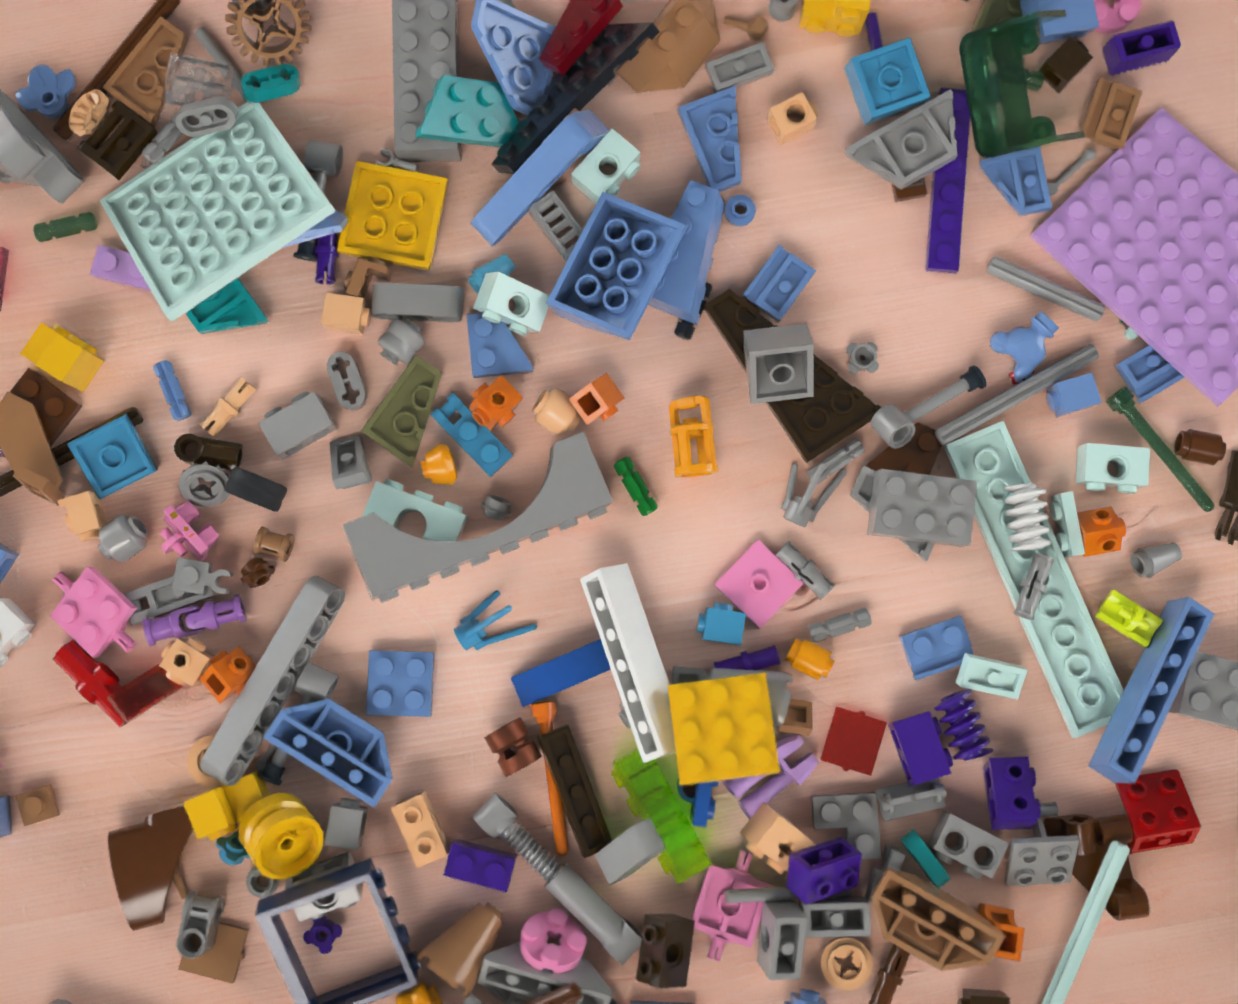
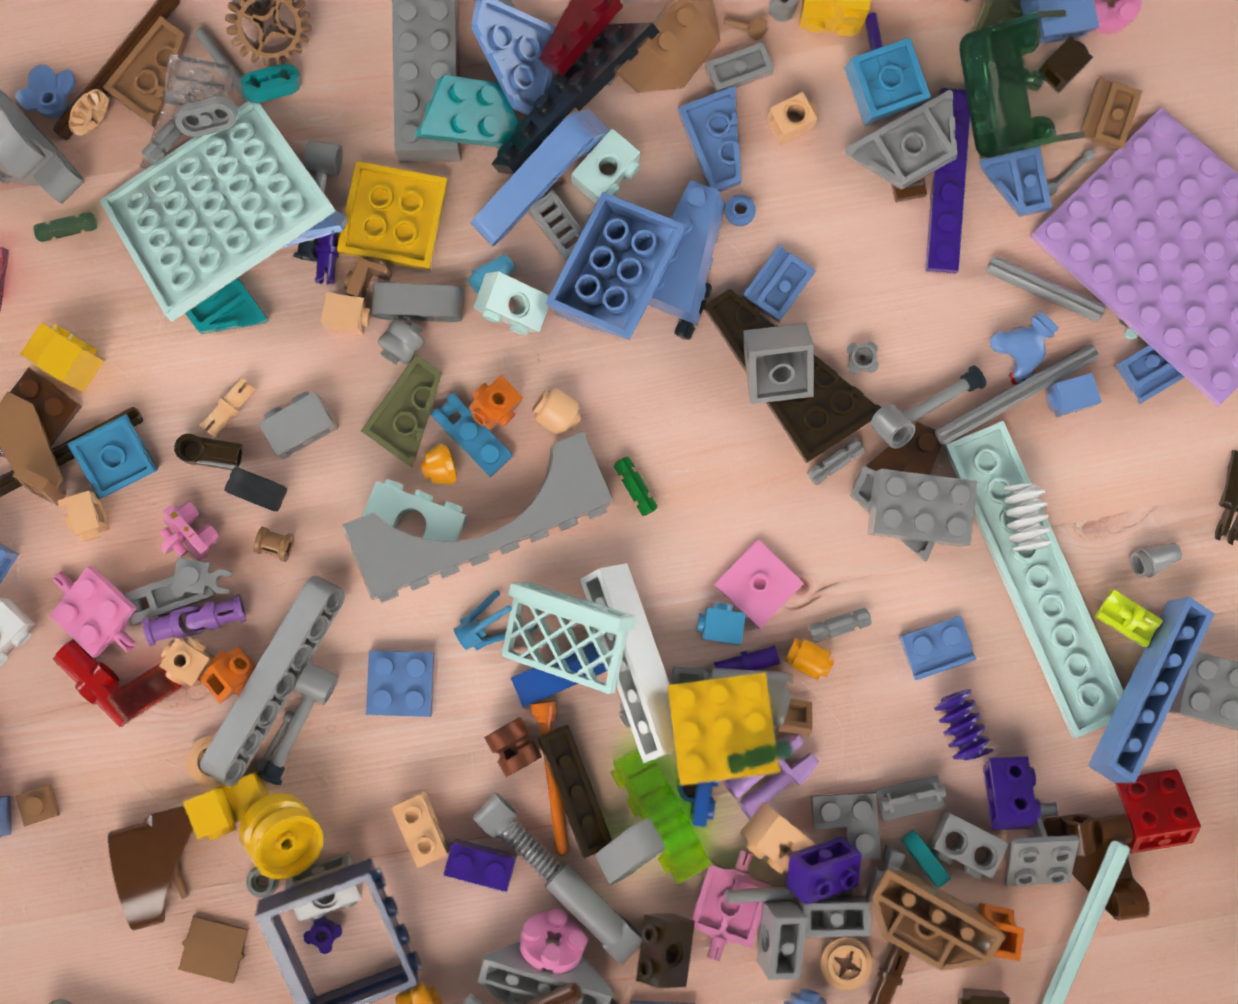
(117, 267): lavender plate -> none
(122, 538): light grey head -> none
(123, 145): dark brown plate -> none
(172, 390): medium blue axle -> none
(200, 917): light grey piece -> none
(201, 494): light grey gear -> none
(231, 849): dark azure plate -> none
(256, 572): reddish brown plate -> none
(335, 746): medium blue wedge -> none
(339, 383): light grey beam -> none
(346, 824): light grey brick -> none
(349, 463): light grey slope -> none
(396, 162): light grey hand -> none
(461, 948): medium nougat cone -> none
(494, 349): medium blue wing -> none
(496, 507): light grey plate -> none
(574, 609): none -> light aqua fence
(597, 399): orange brick -> none
(691, 429): light orange piece -> none
(759, 756): none -> clear green axle
(800, 509): light grey plant -> none
(805, 570): light grey pin -> none
(853, 741): clear red piece -> none
(921, 748): dark purple brick -> none
(991, 676): light aqua plate -> none
(1033, 586): light grey pin -> none
(1065, 513): light aqua plate -> none
(1101, 530): orange brick -> none
(1124, 404): clear green piece -> none
(1130, 461): light aqua brick -> none
(1141, 47): dark purple brick -> none
(1200, 447): reddish brown brick -> none

